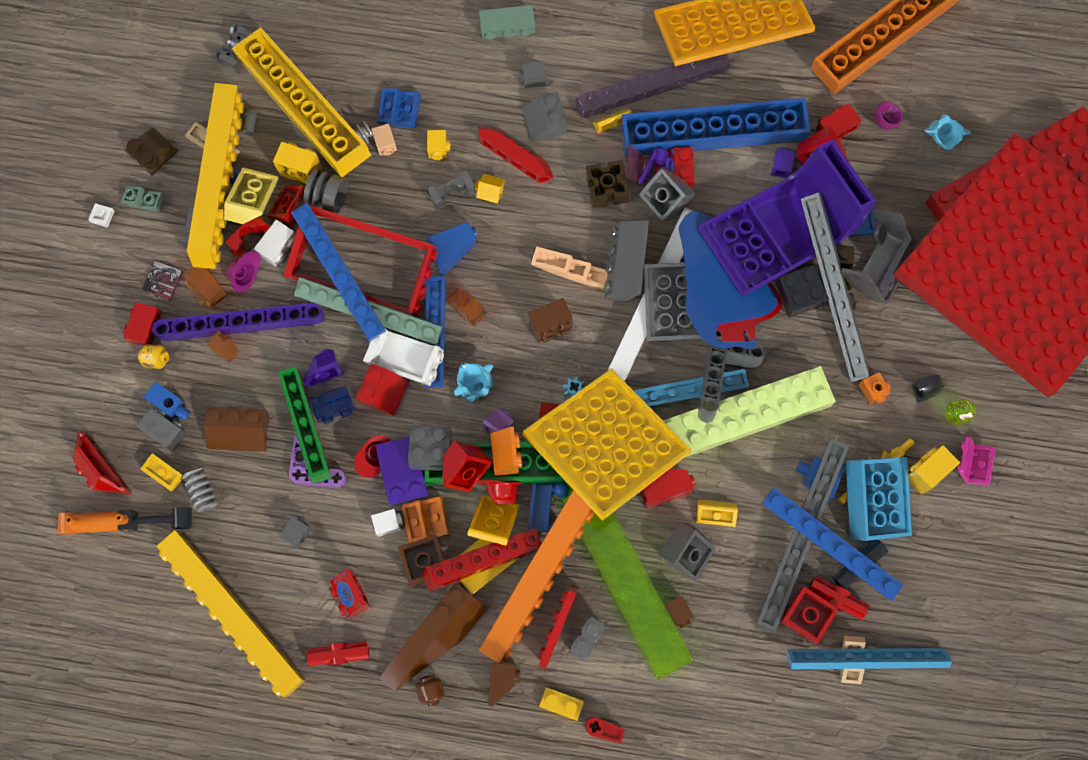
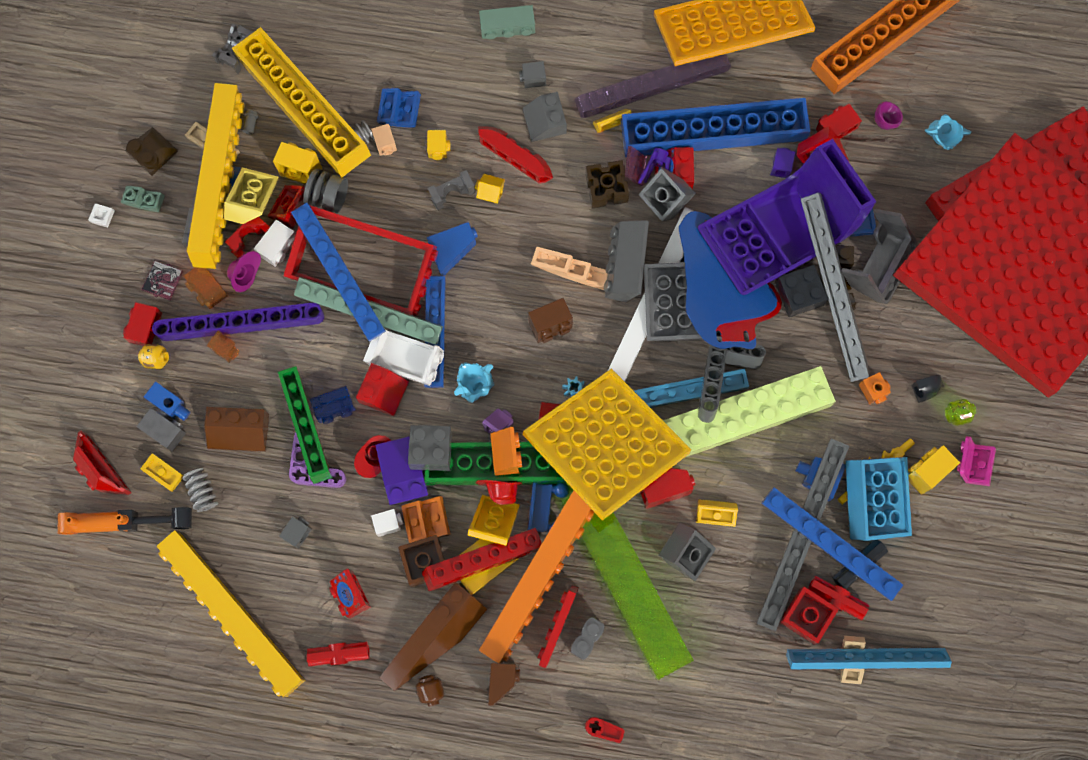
(323, 368): dark purple slope -> none
(464, 466): red slope -> none
(466, 306): clear orange slope -> none
(561, 704): yellow plate -> none
(679, 612): reddish brown brick -> none

